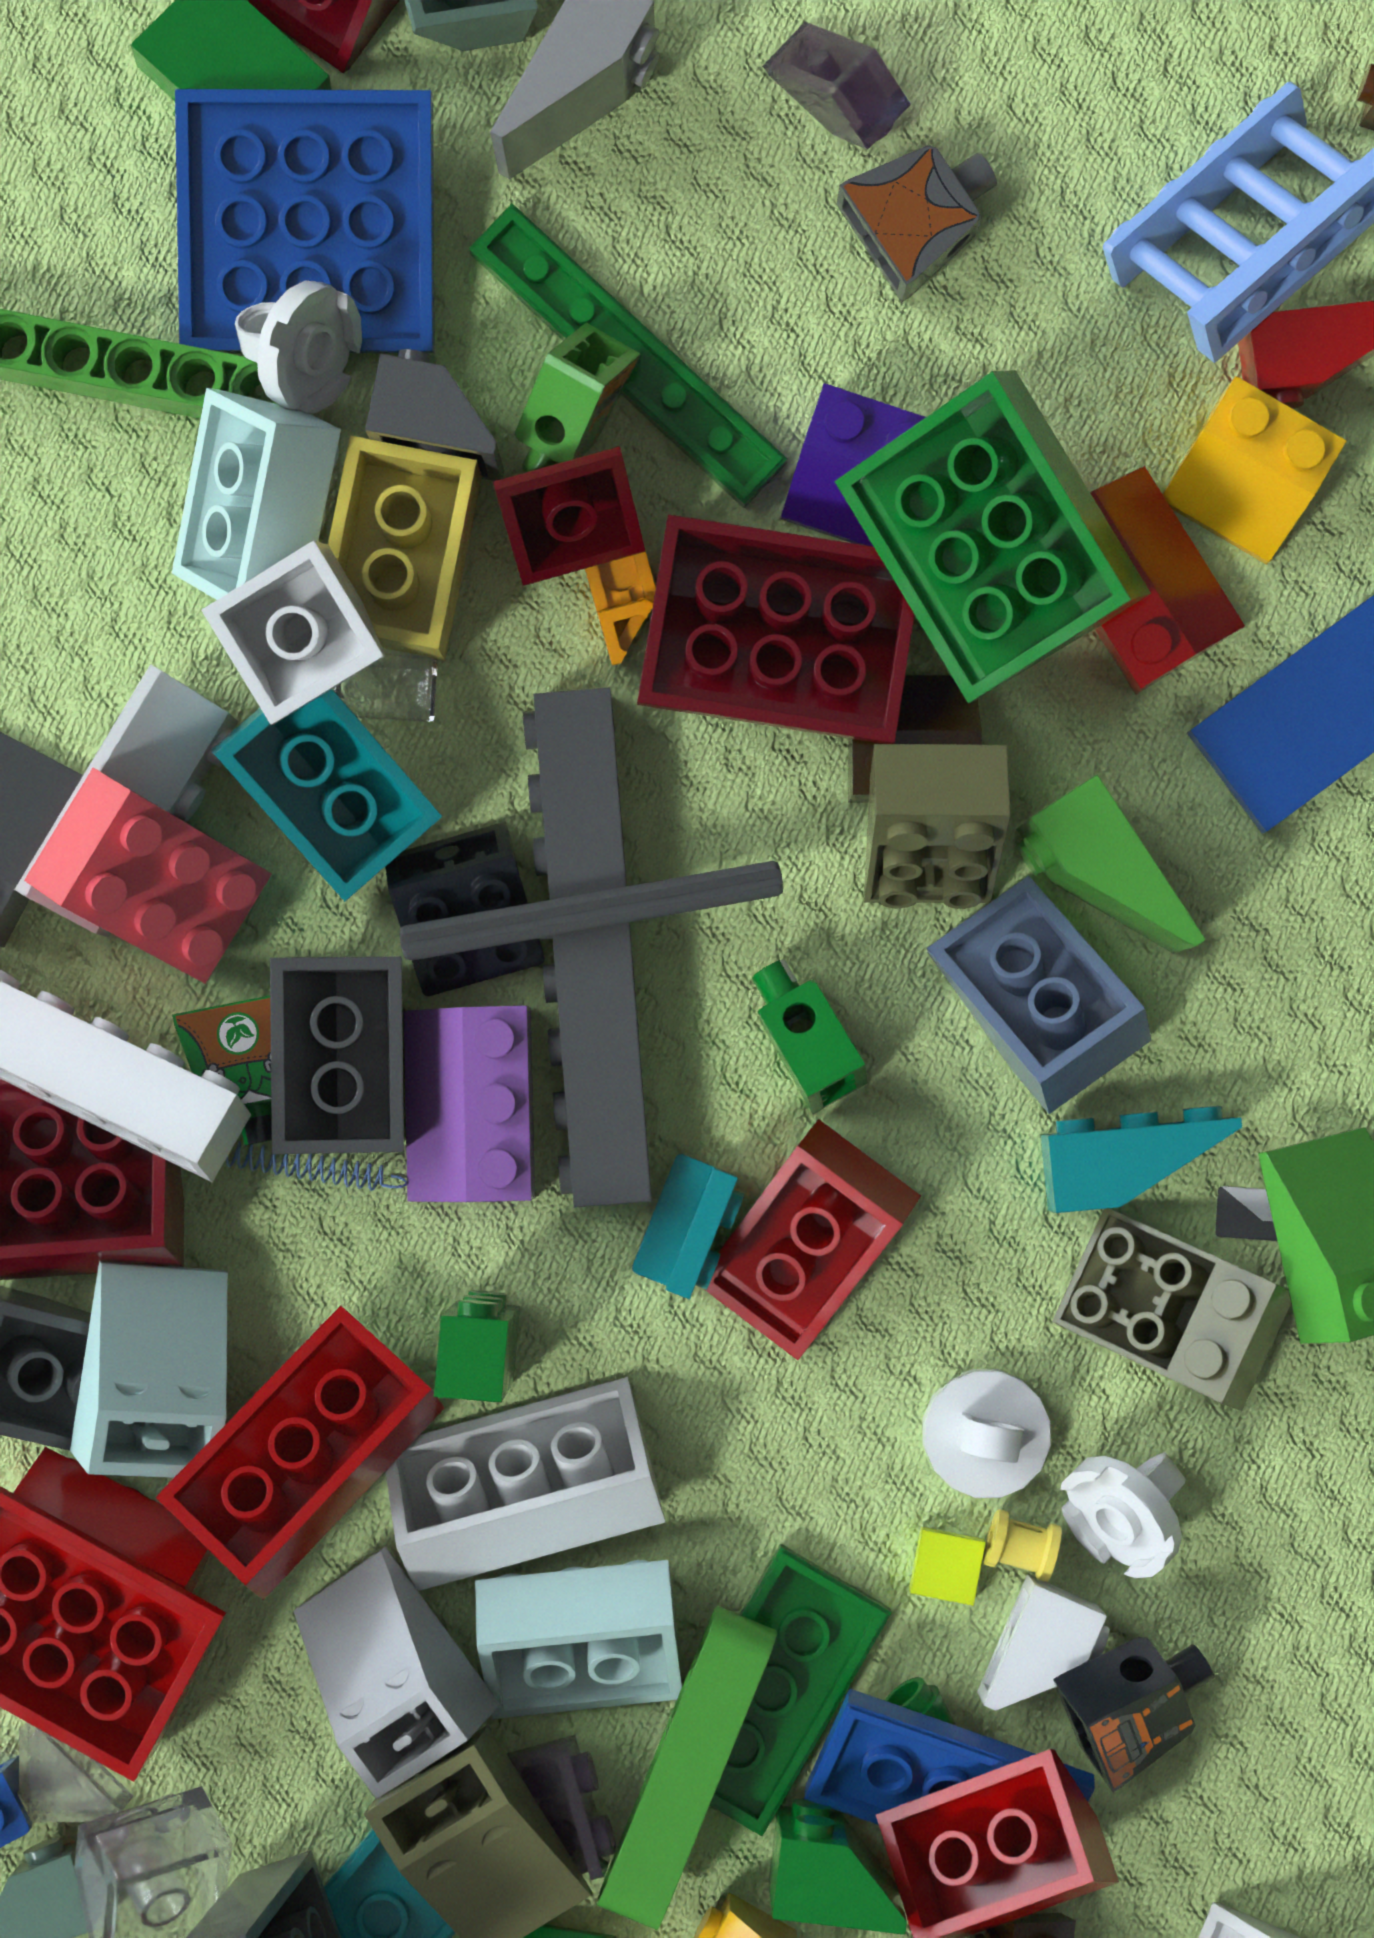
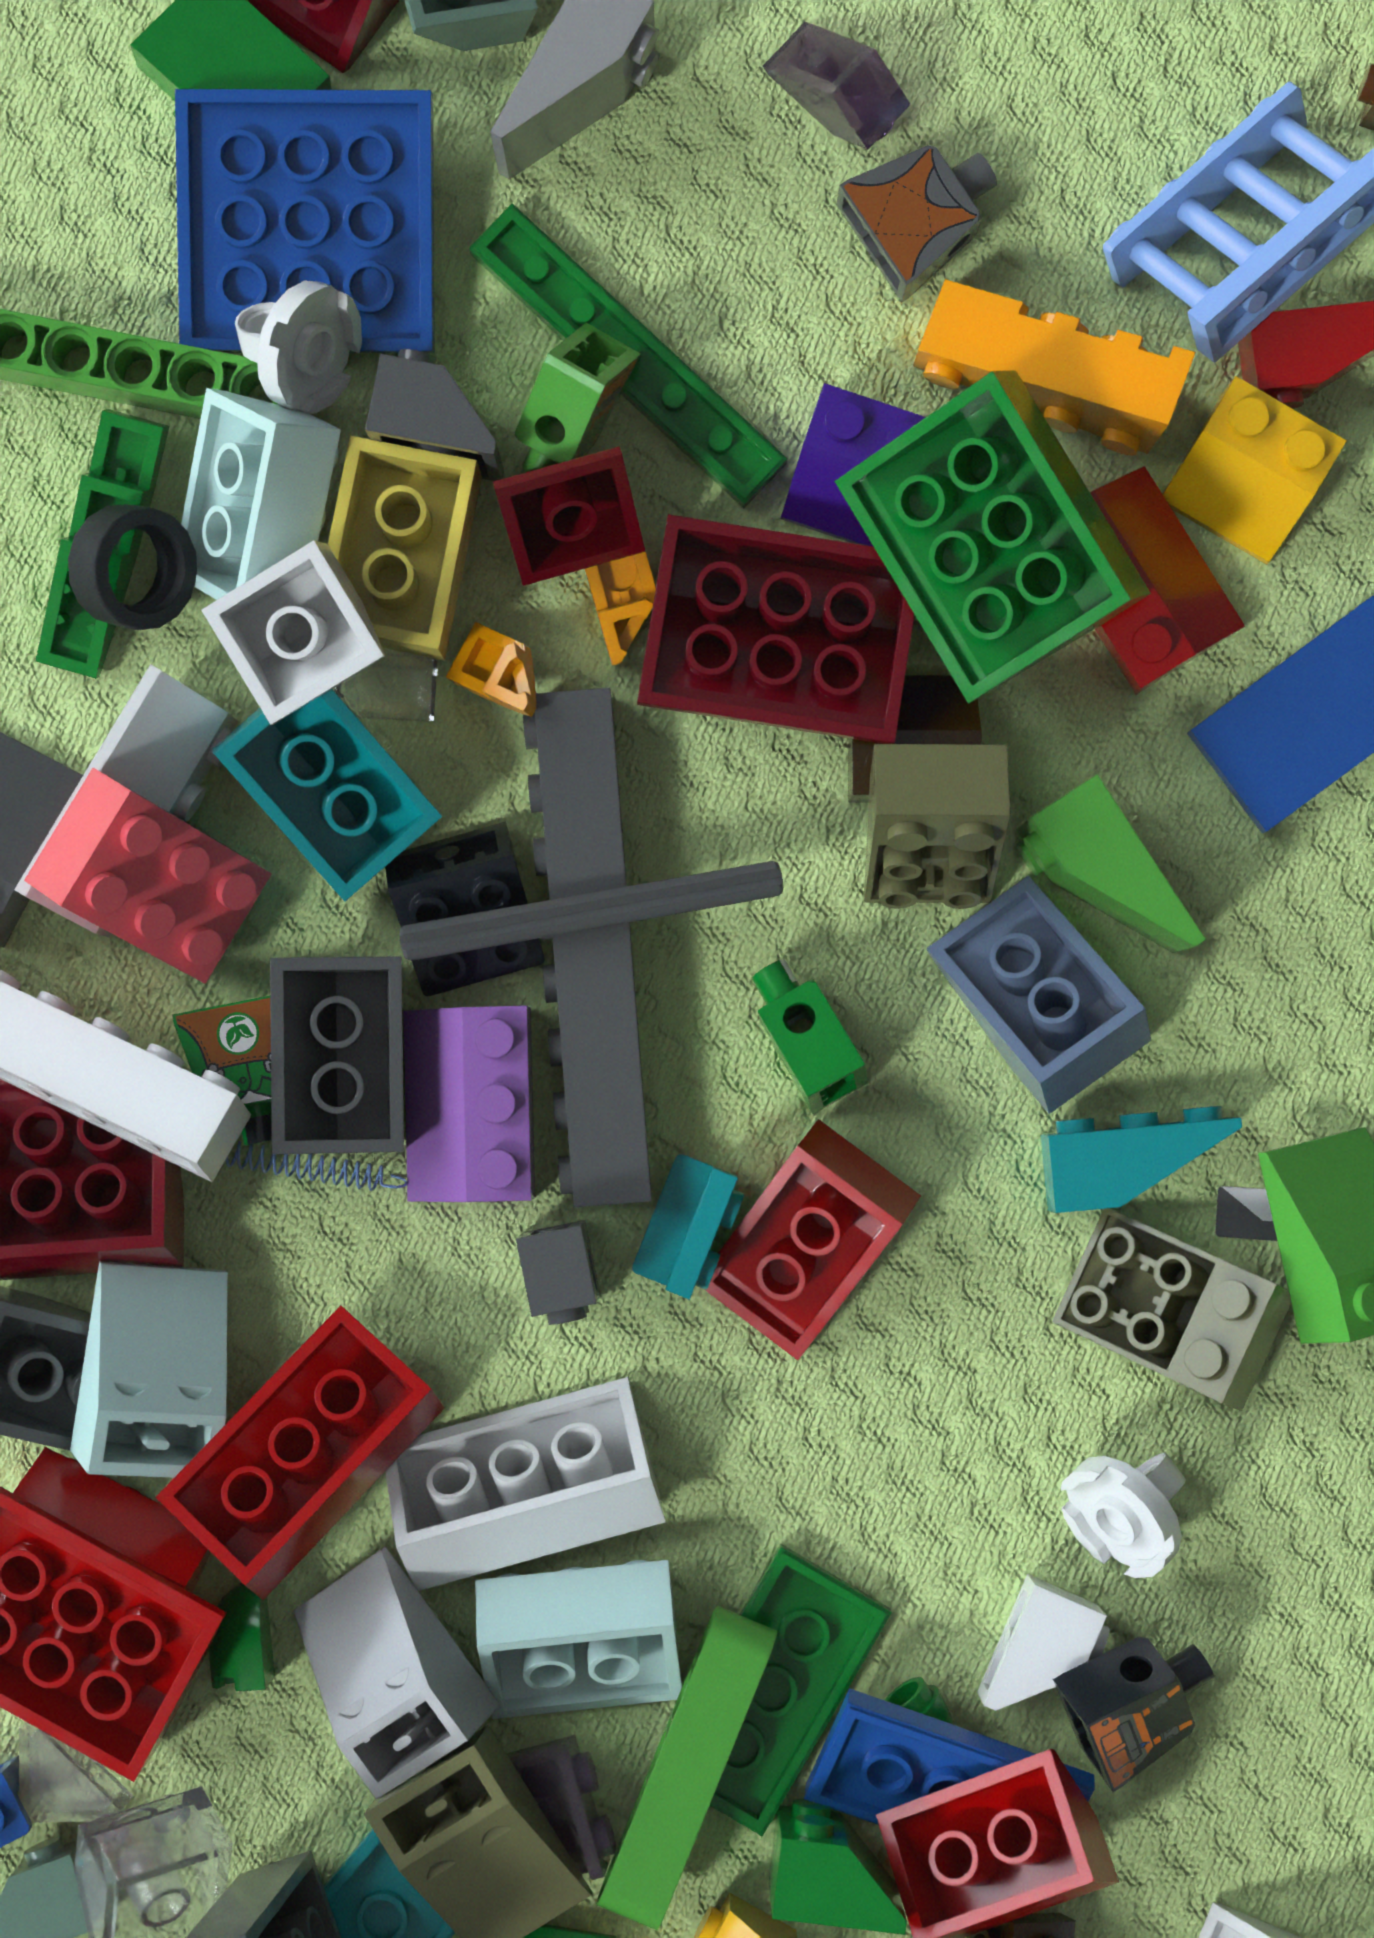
(90, 569): none -> black tyre
(120, 473): none -> green slope
(243, 1643): none -> green brick
(477, 1348): green brick -> none
(496, 669): none -> light orange slope
(559, 1271): none -> dark grey brick
(947, 1566): neon yellow tile -> none
(986, 1433): white tile -> none
(1022, 1545): light yellow bush -> none
(1074, 377): none -> light orange wedge

